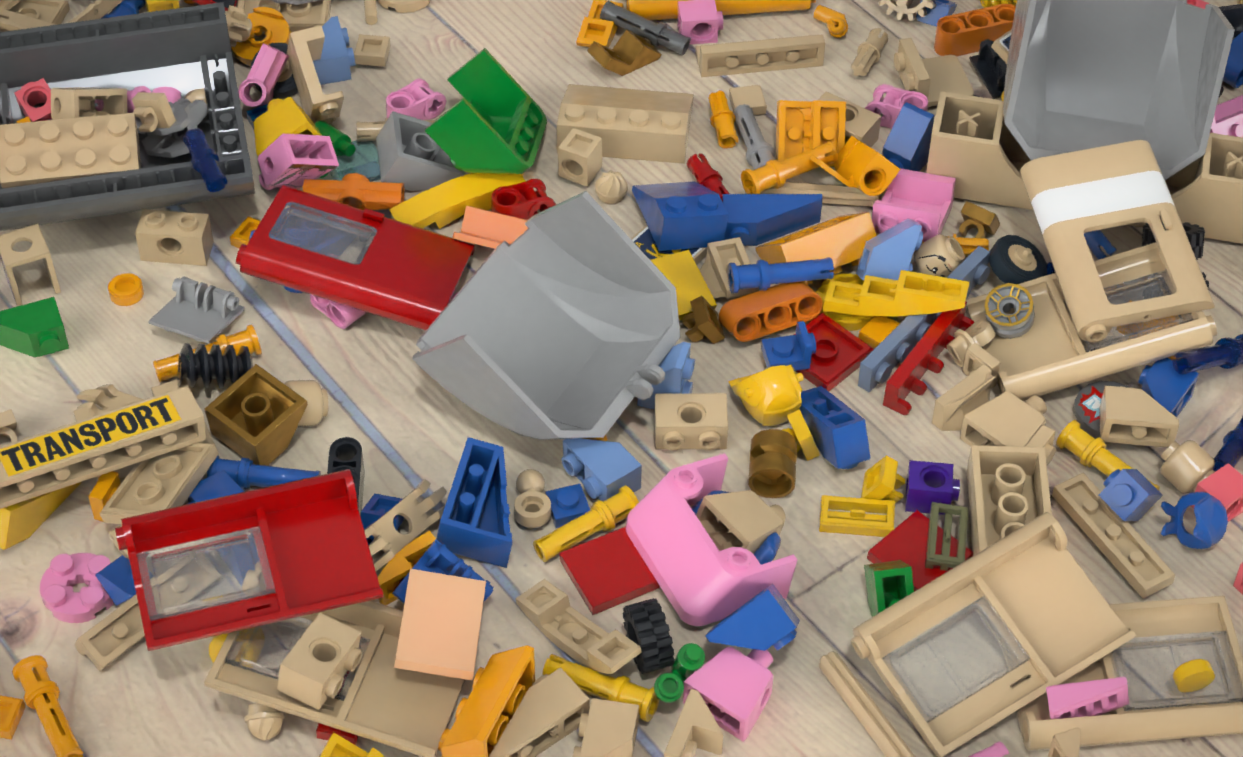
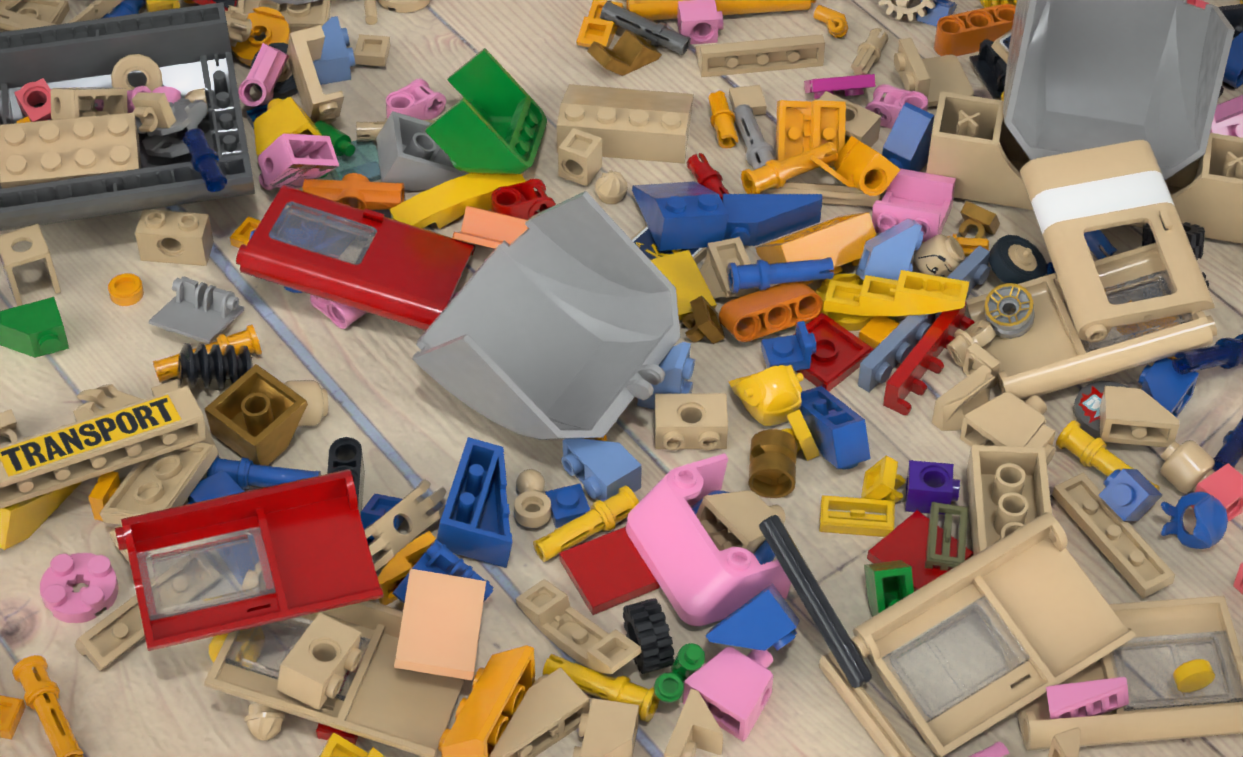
(118, 580): blue slope -> none
(136, 62): none -> tan piece
(815, 601): none -> black axle
(851, 84): none -> dark pink plate

